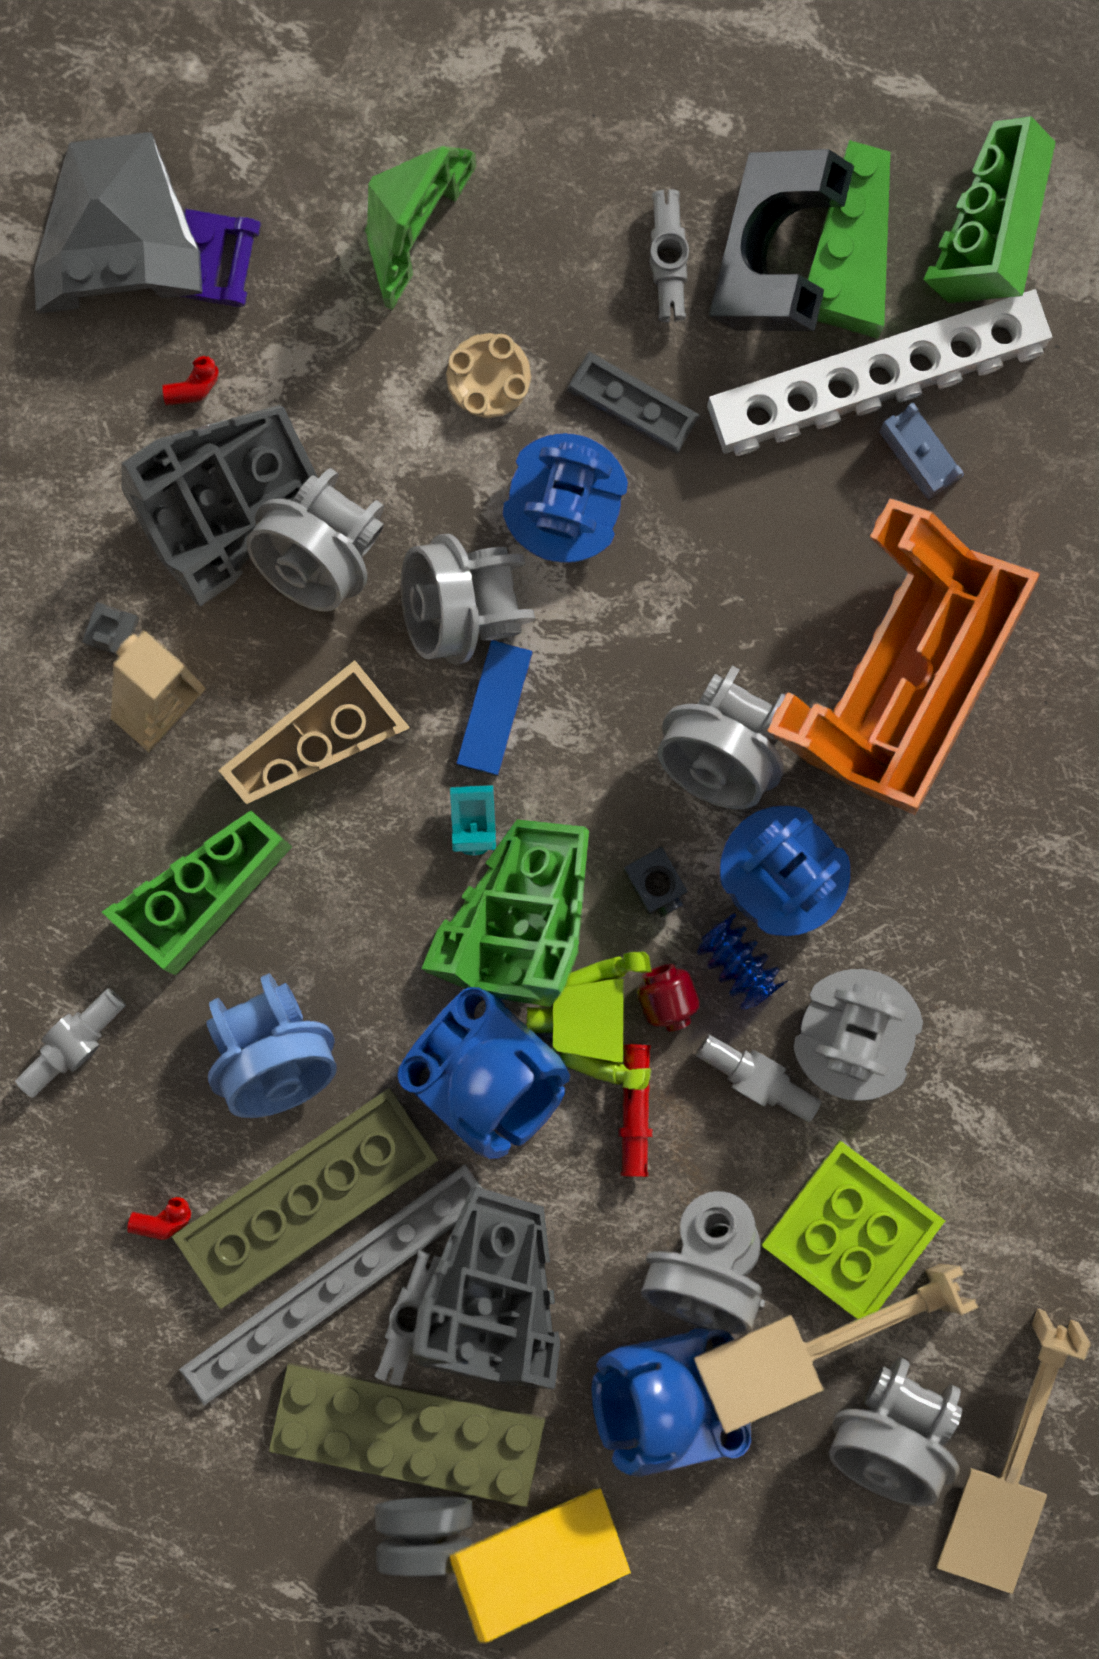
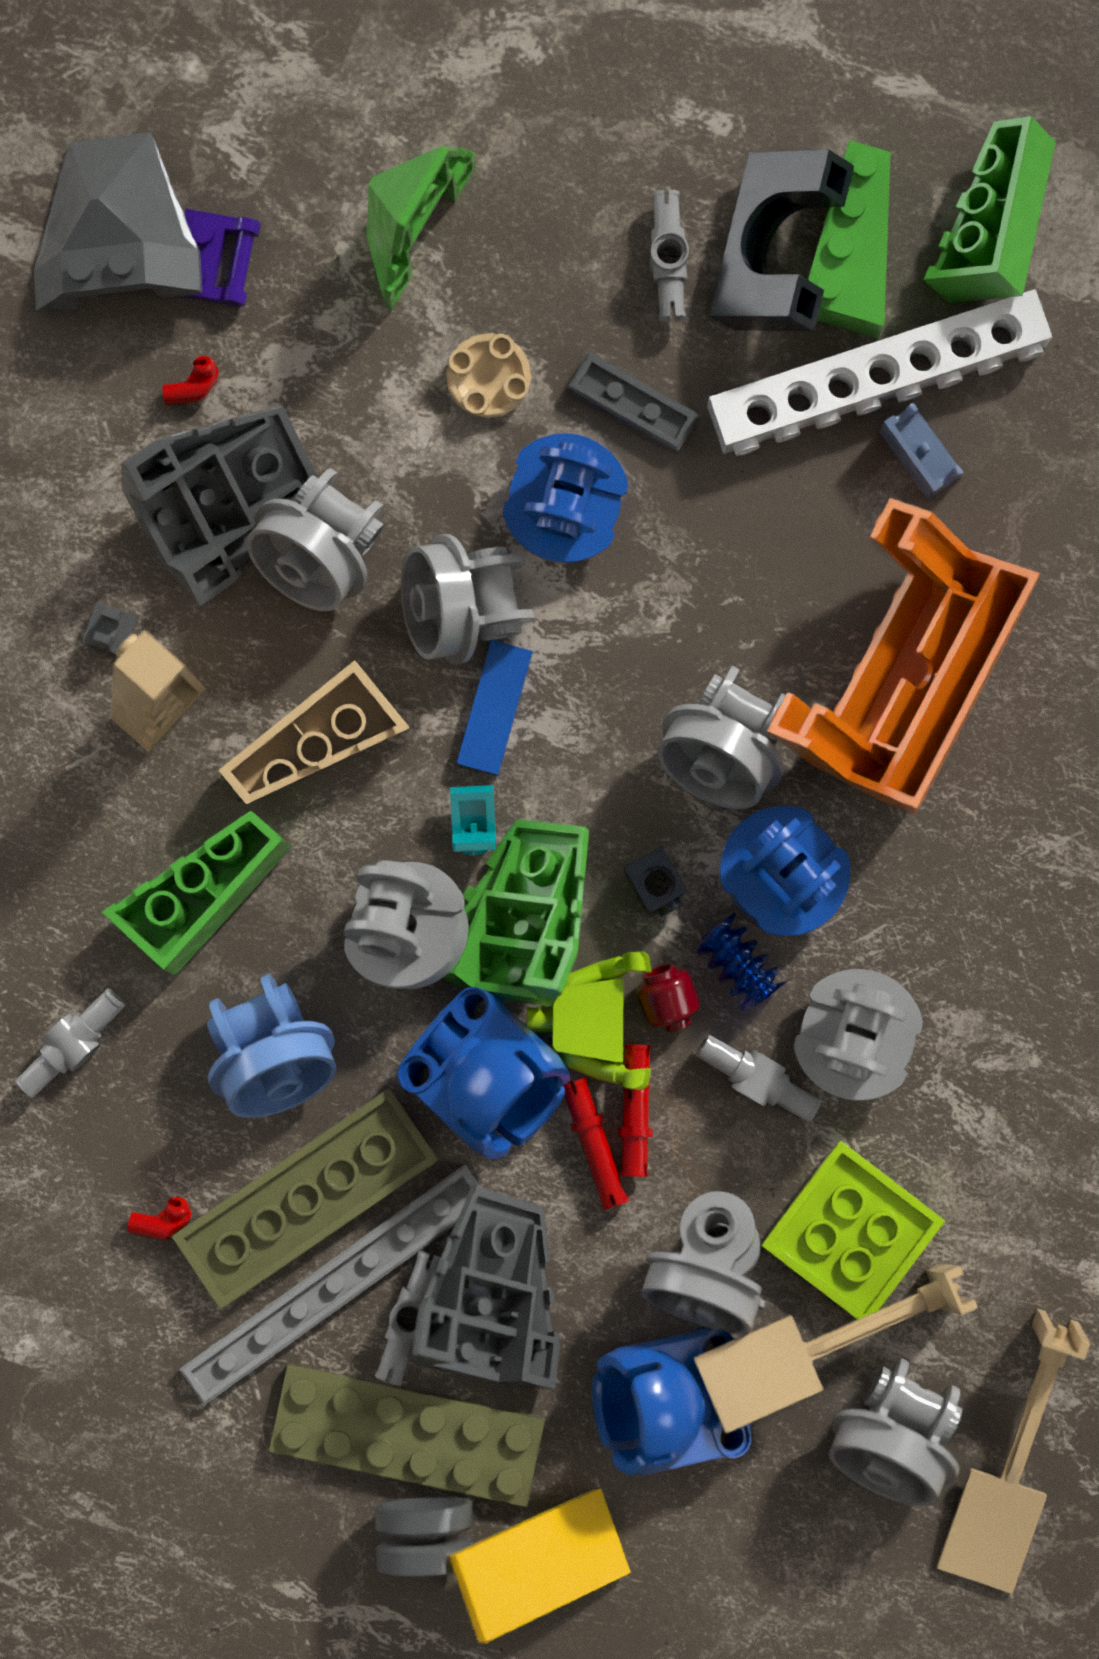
(388, 904): none -> light grey piece
(594, 1143): none -> red pin

